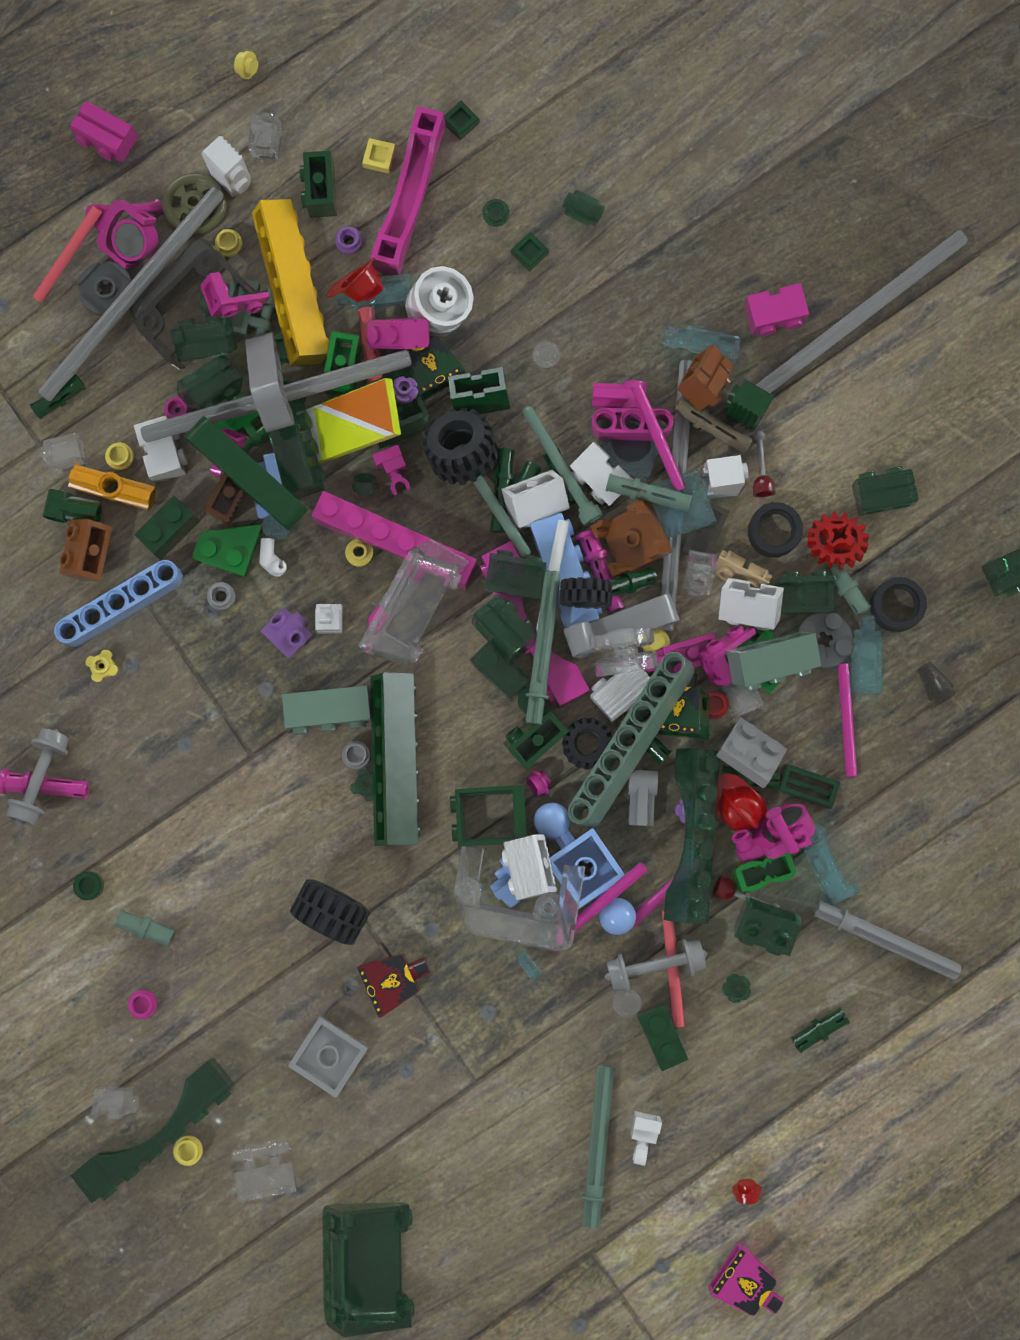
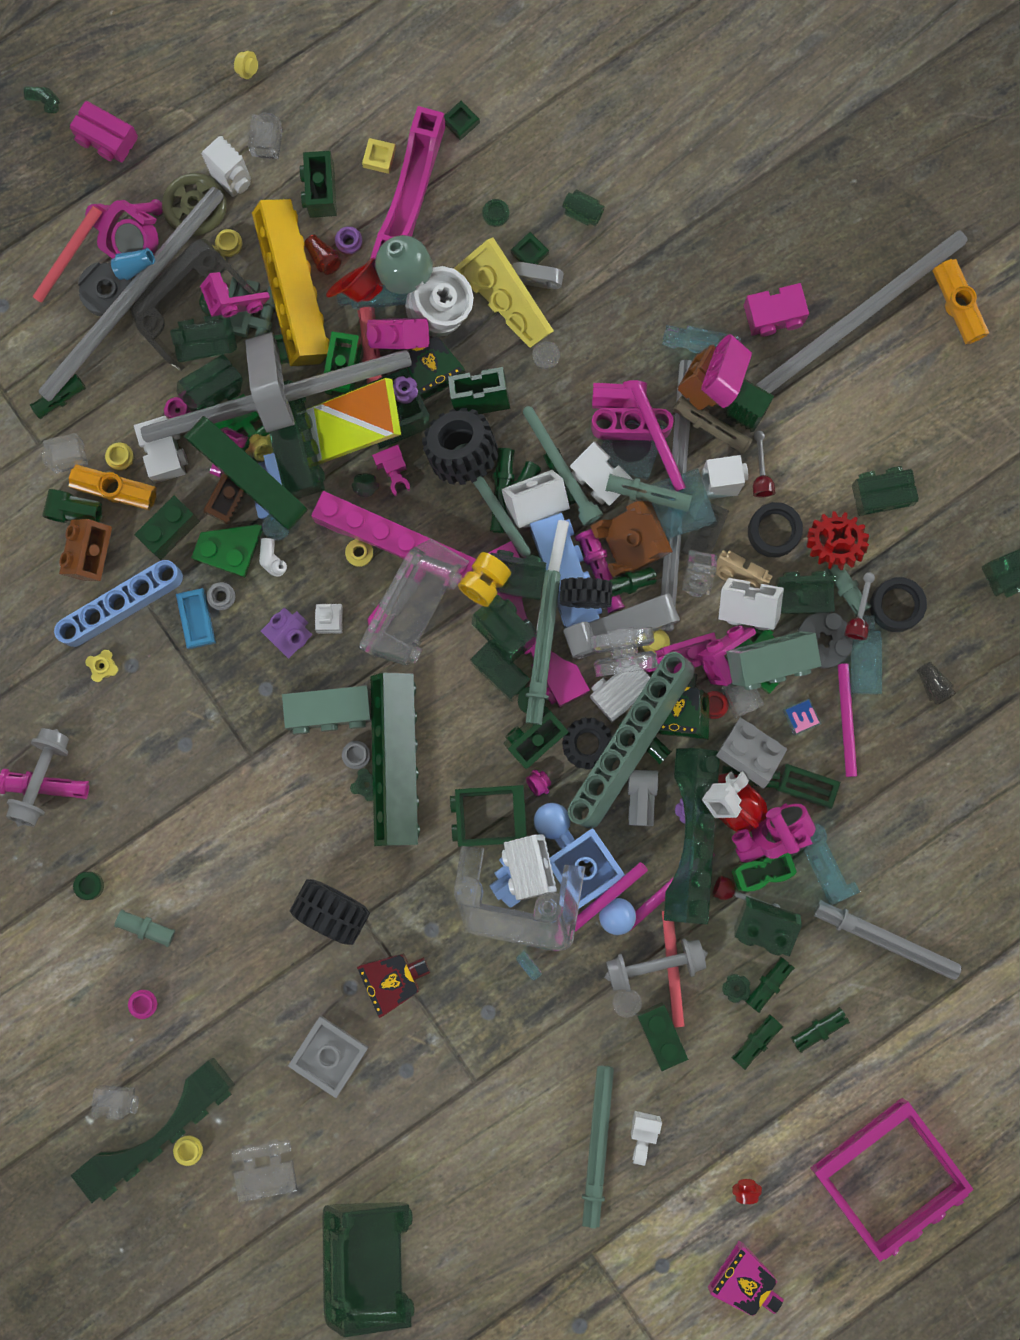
(44, 95): none -> clear green arm
(129, 264): none -> dark azure cone
(195, 618): none -> dark azure tile
(259, 446): none -> light yellow plate
(324, 257): none -> clear red cone
(403, 264): none -> sand green cylinder
(486, 577): none -> yellow wheel
(500, 285): none -> light yellow wing
(539, 275): none -> light grey beam
(723, 797): none -> white piece
(726, 371): none -> dark pink beam
(757, 1042): none -> dark green pin
(769, 984): none -> dark green pin
(801, 716): none -> tile
(857, 627): none -> hinge
(931, 1212): none -> dark pink window
(955, 286): none -> light orange piece

